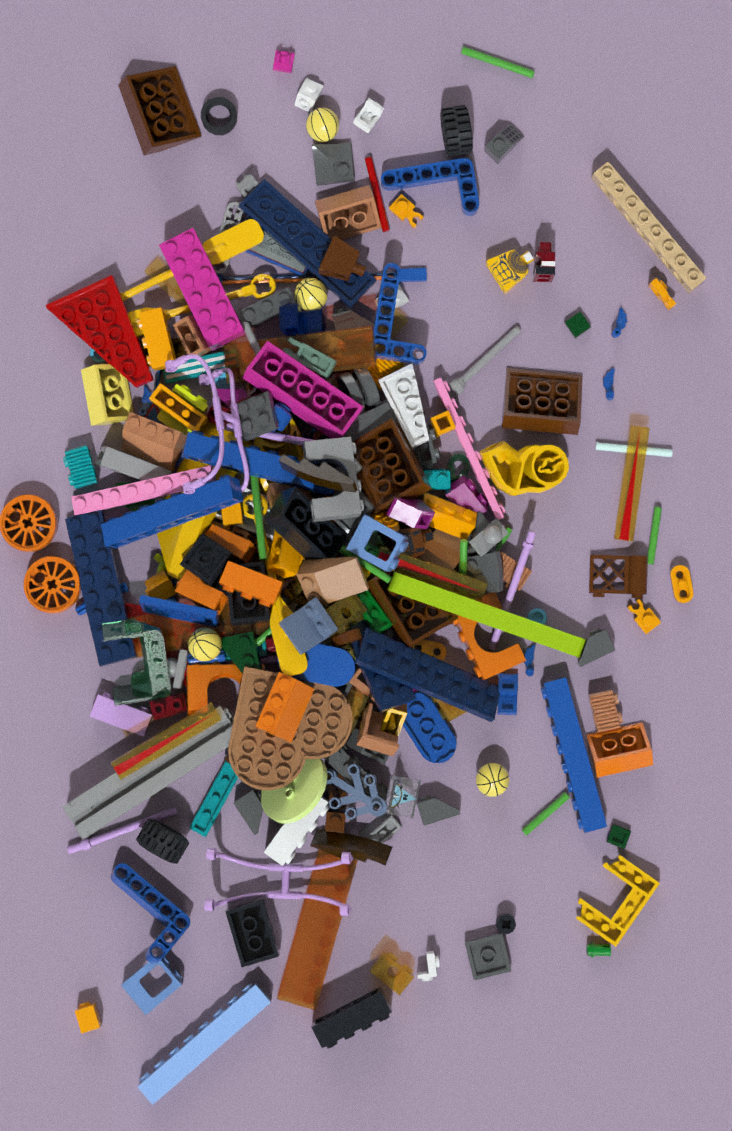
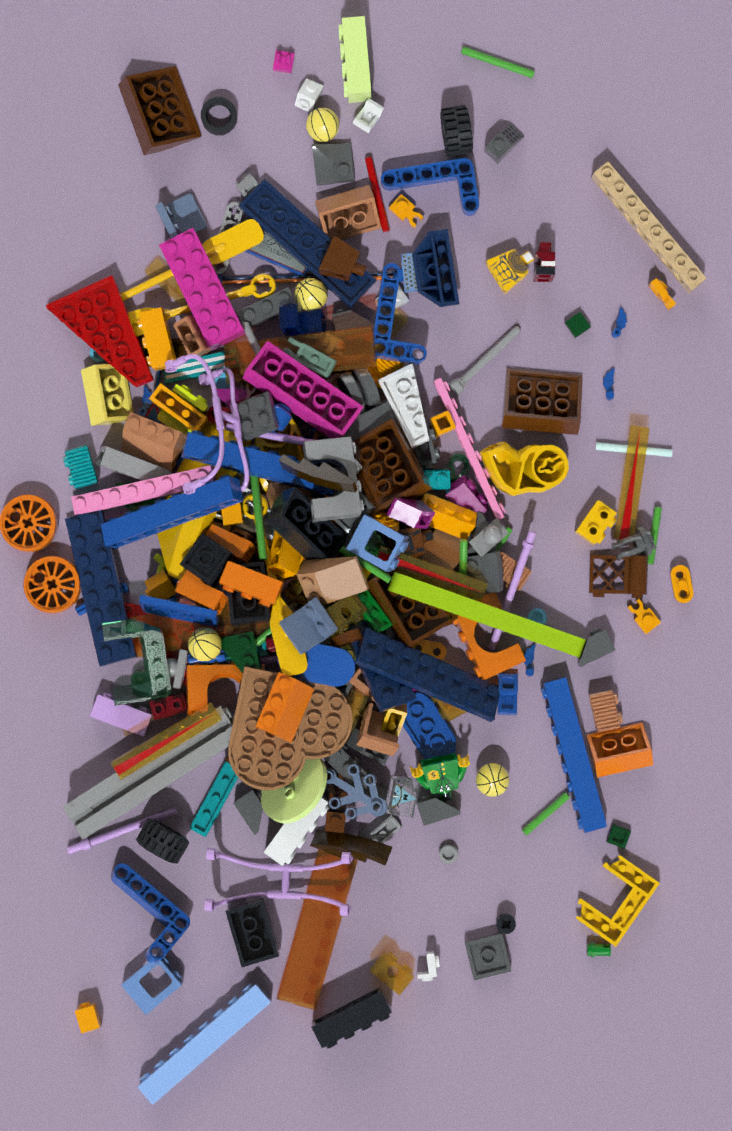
(181, 216): none -> sand blue bracket
(356, 63): none -> yellowish green brick
(408, 273): none -> tile
(435, 269): none -> dark blue wedge
(441, 773): none -> green torso
(448, 853): none -> light grey tile
(596, 522): none -> yellow brick
(641, 541): none -> dark grey piece

